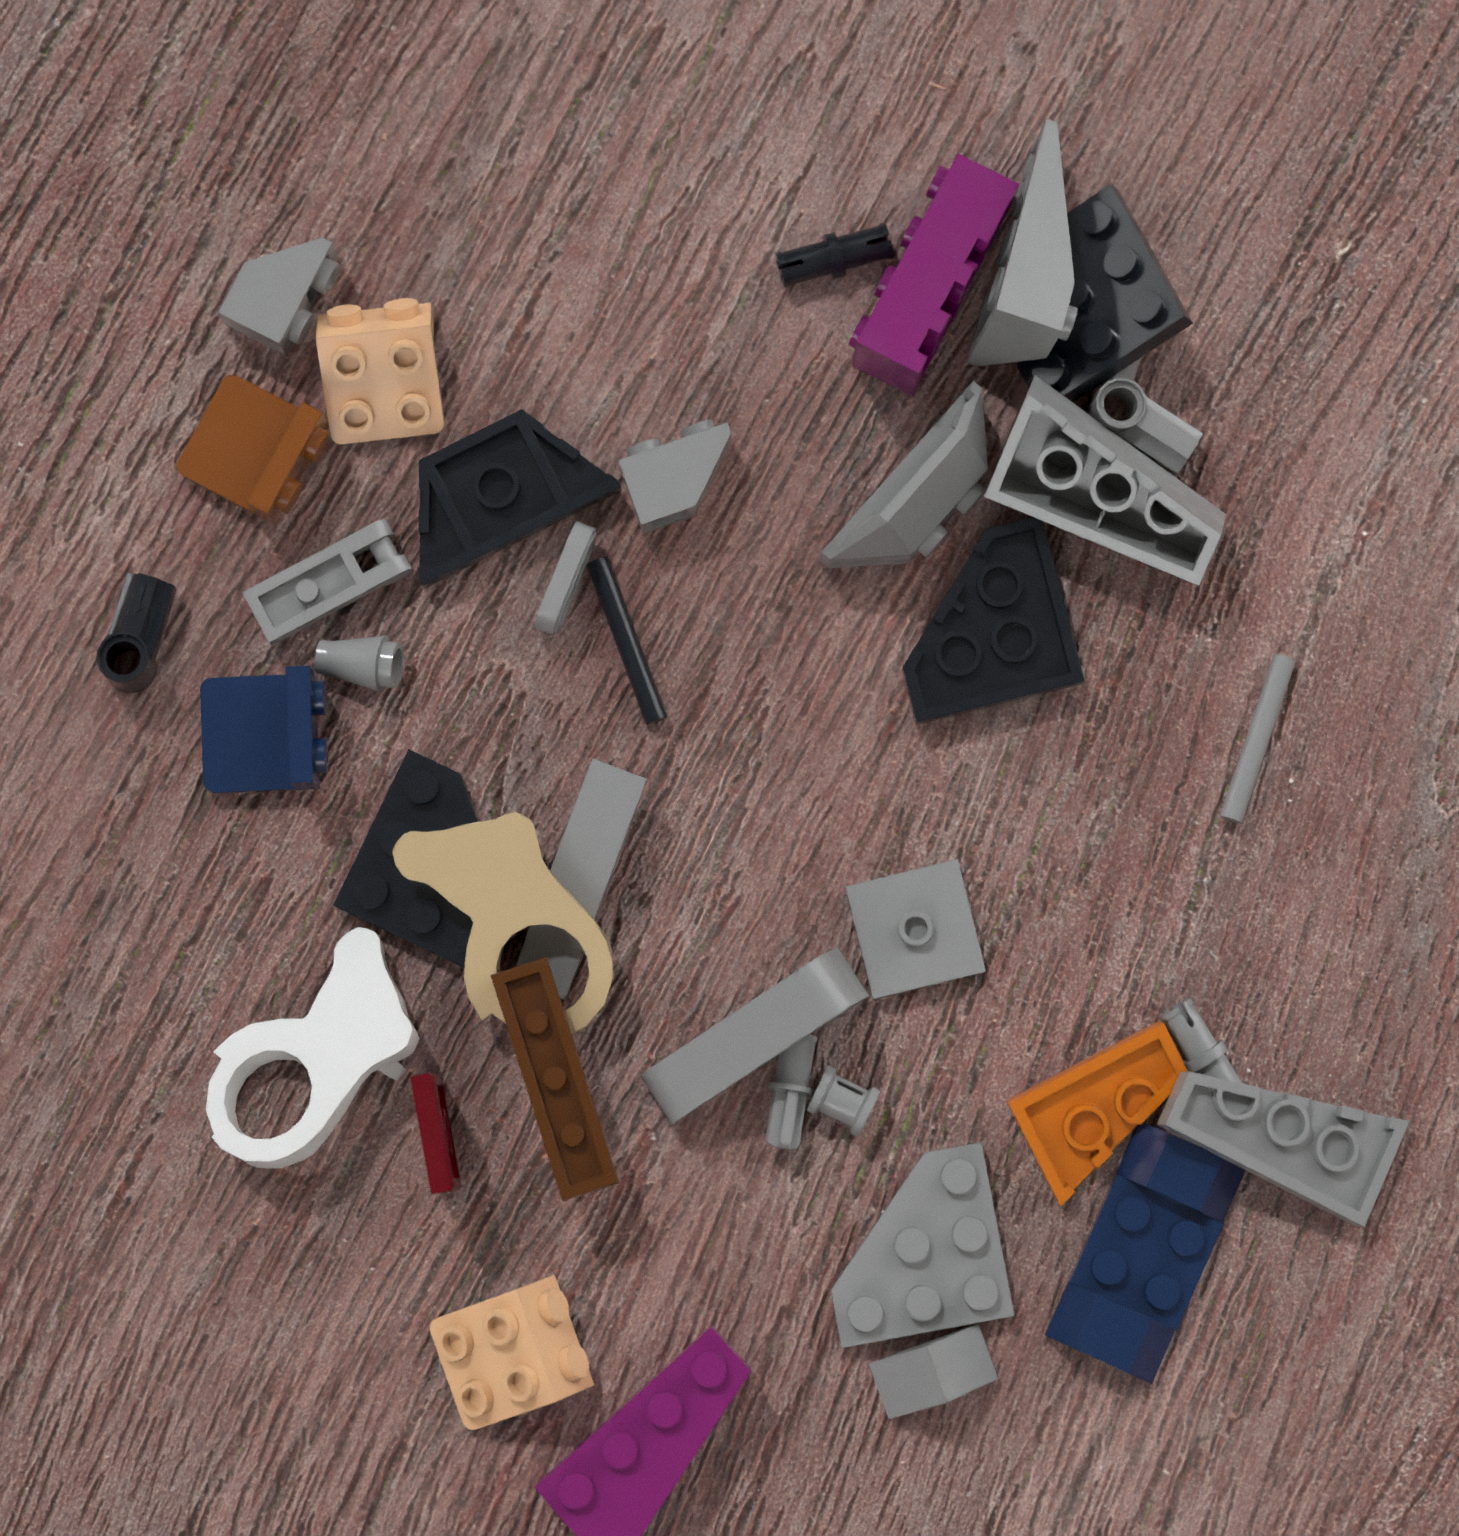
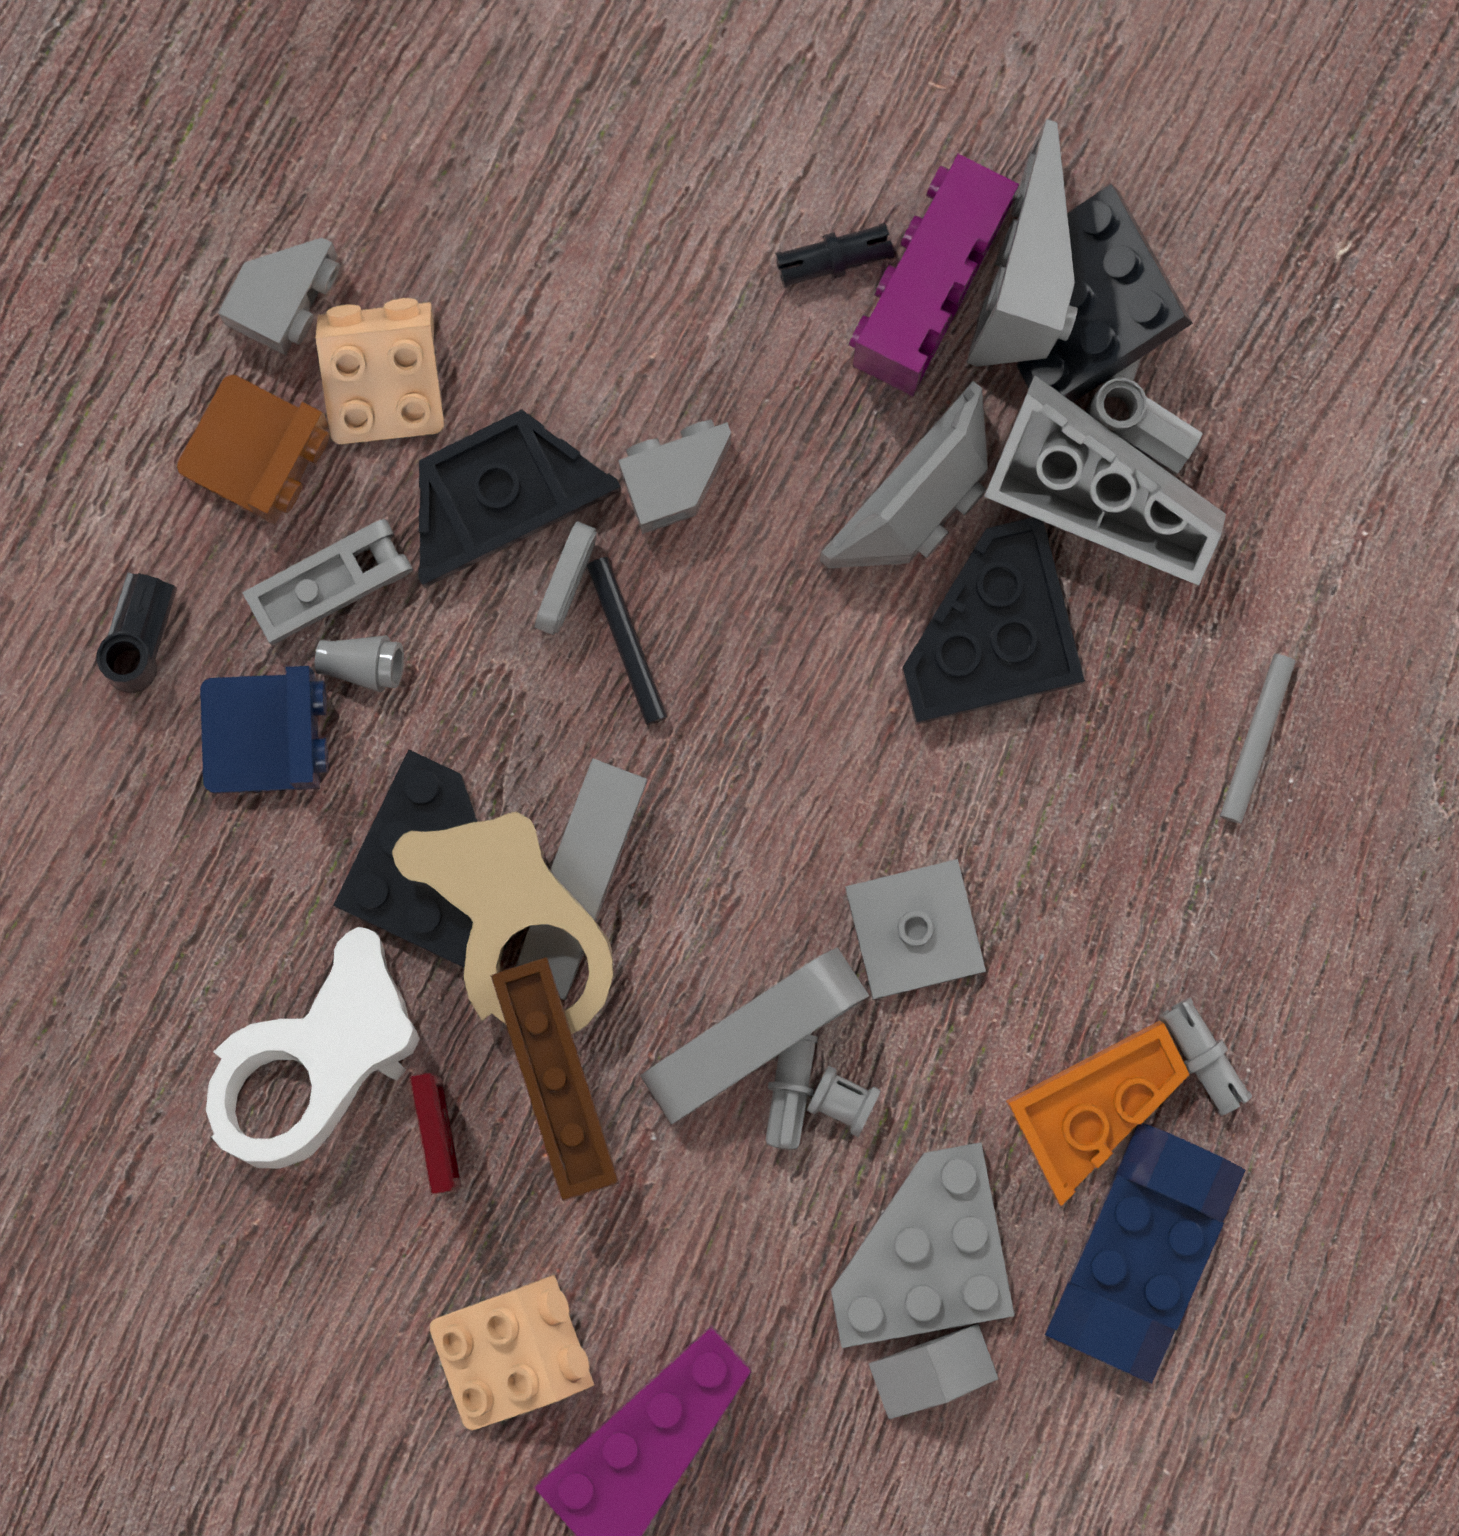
(1301, 1145): light grey wing -> none

